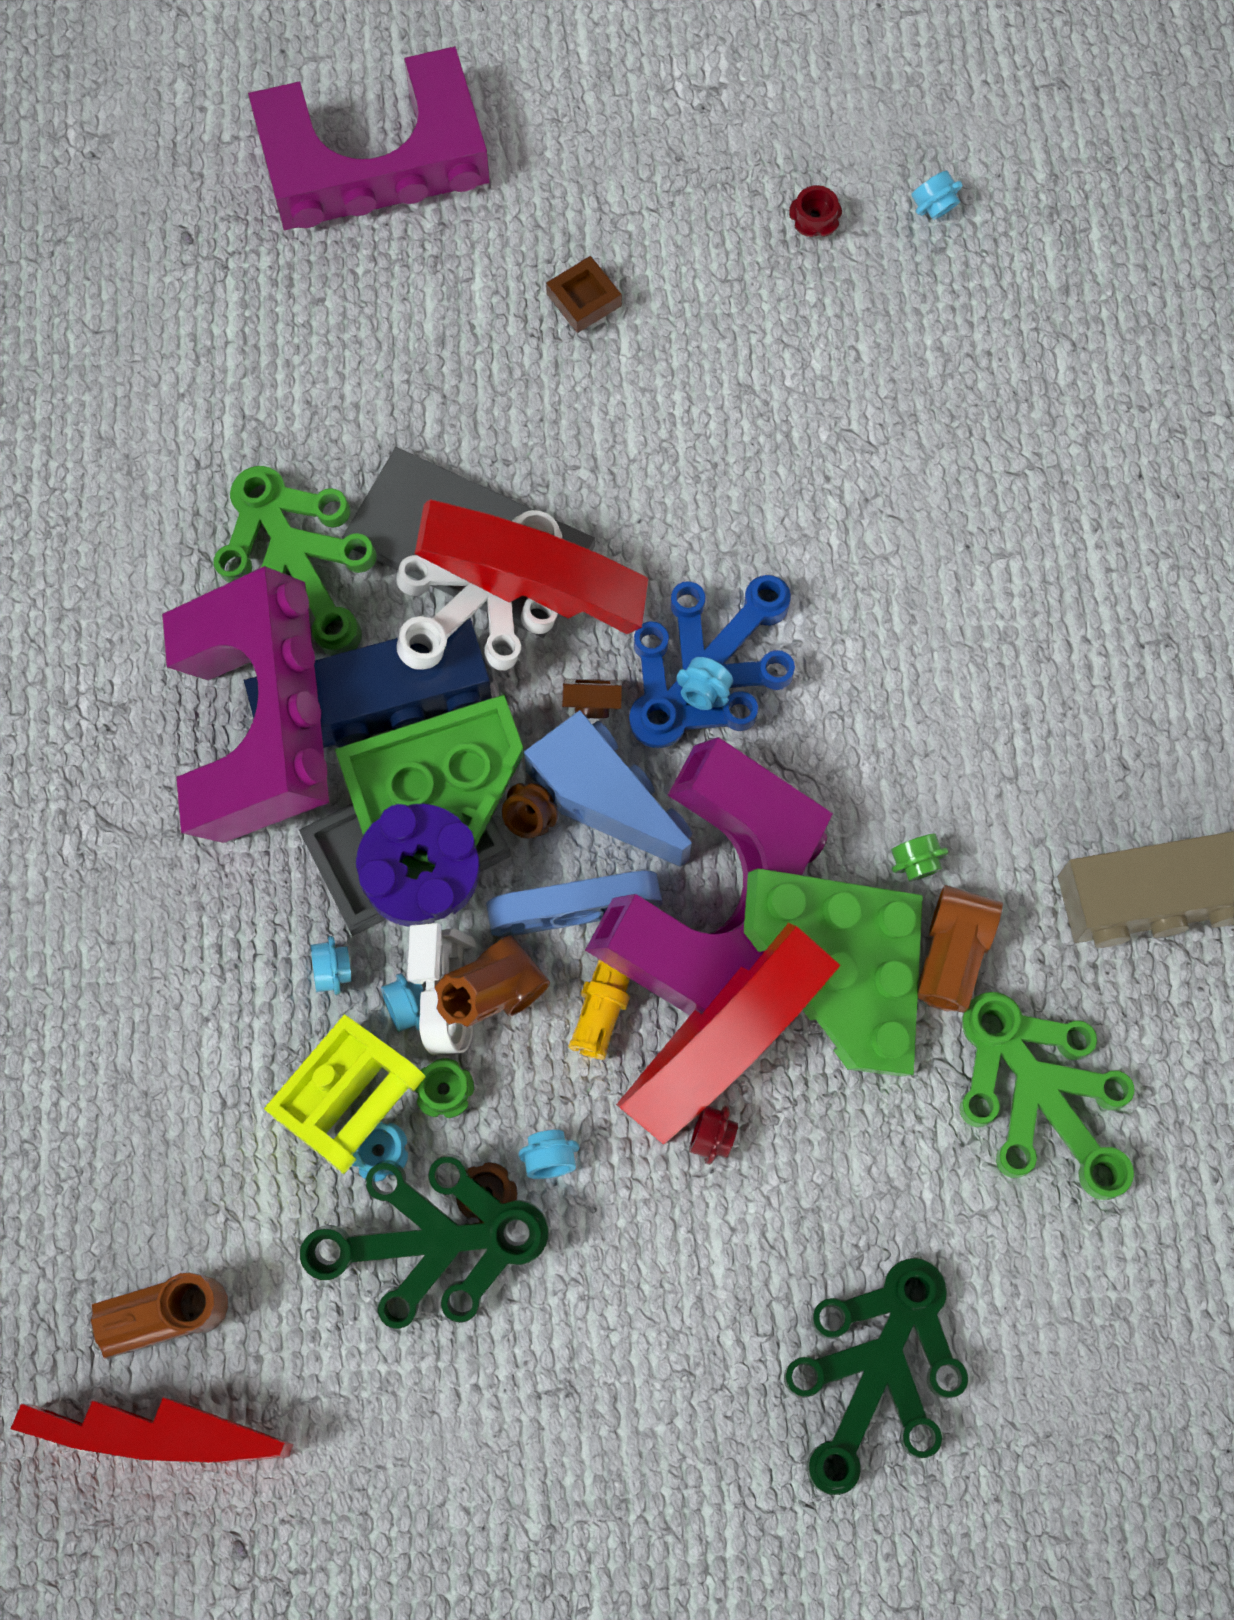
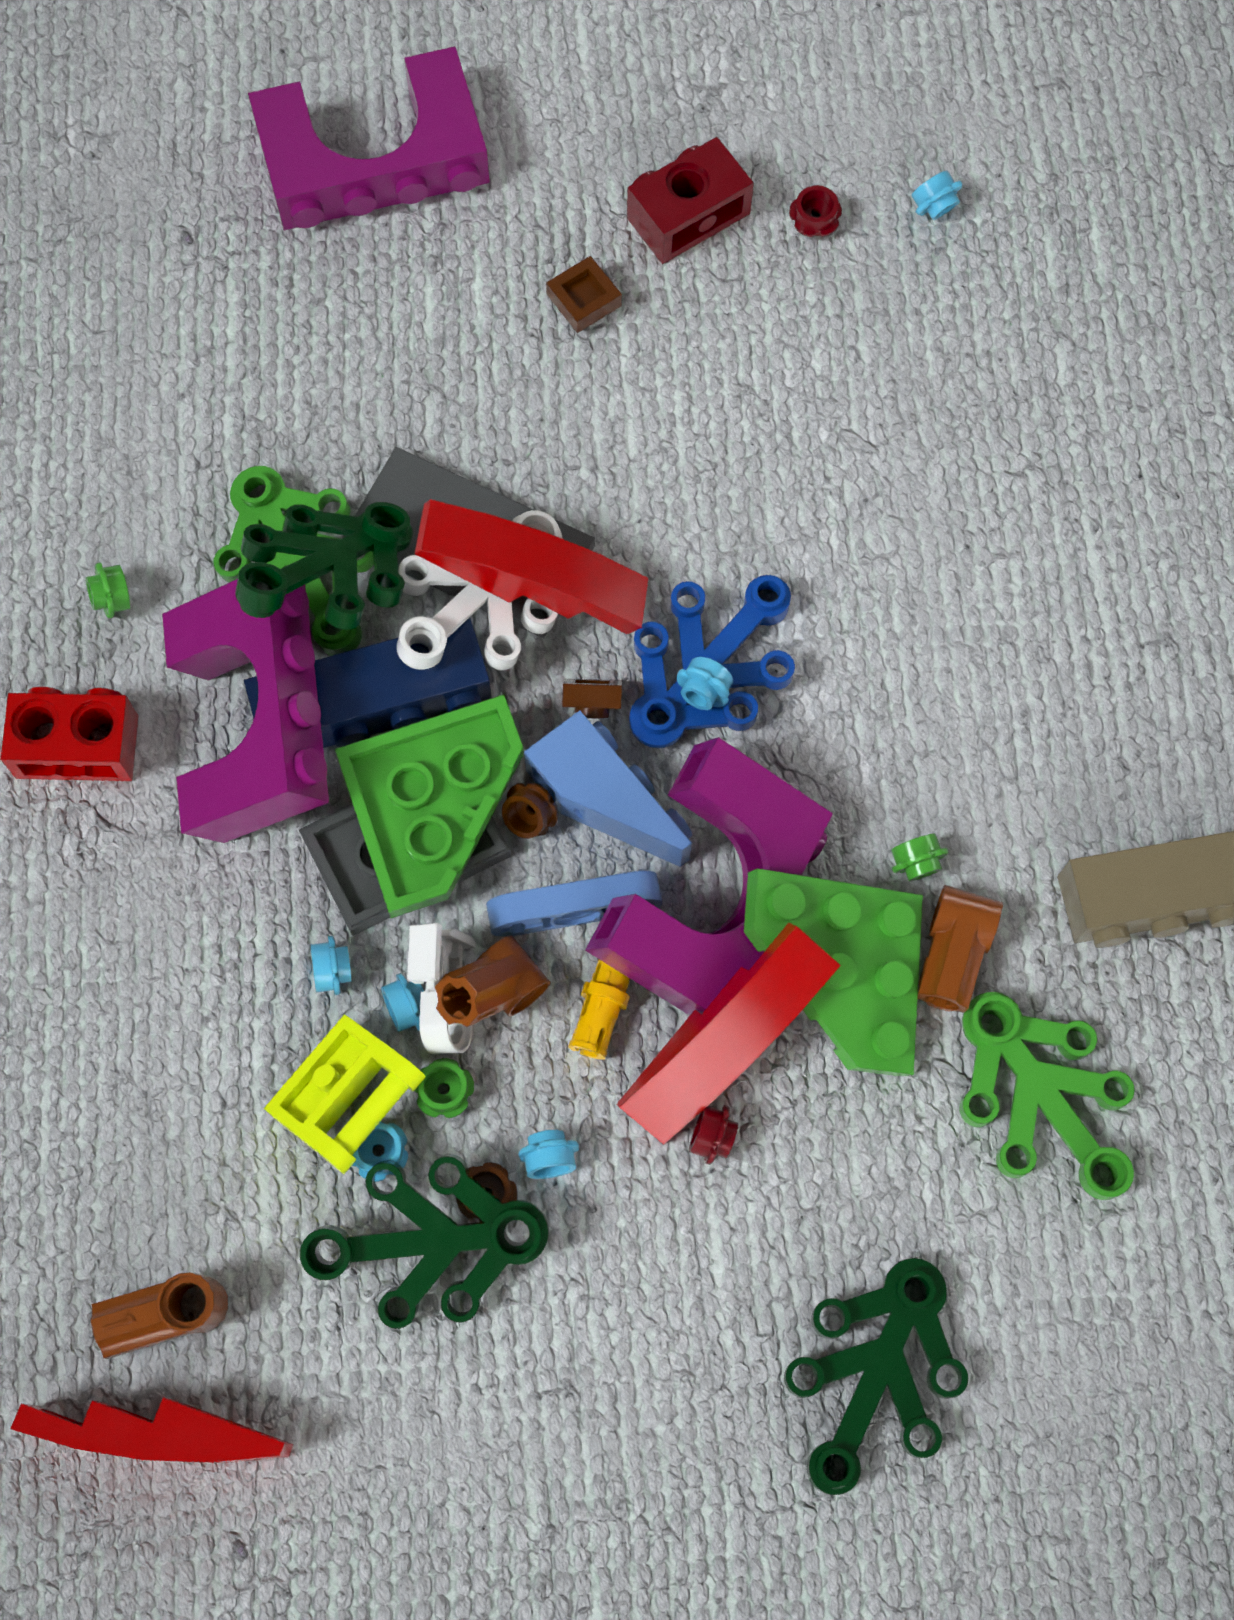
(67, 749): none -> red brick
(108, 590): none -> bright green plate
(380, 529): none -> dark green plant
(402, 833): dark purple plate -> none
(676, 223): none -> dark red brick

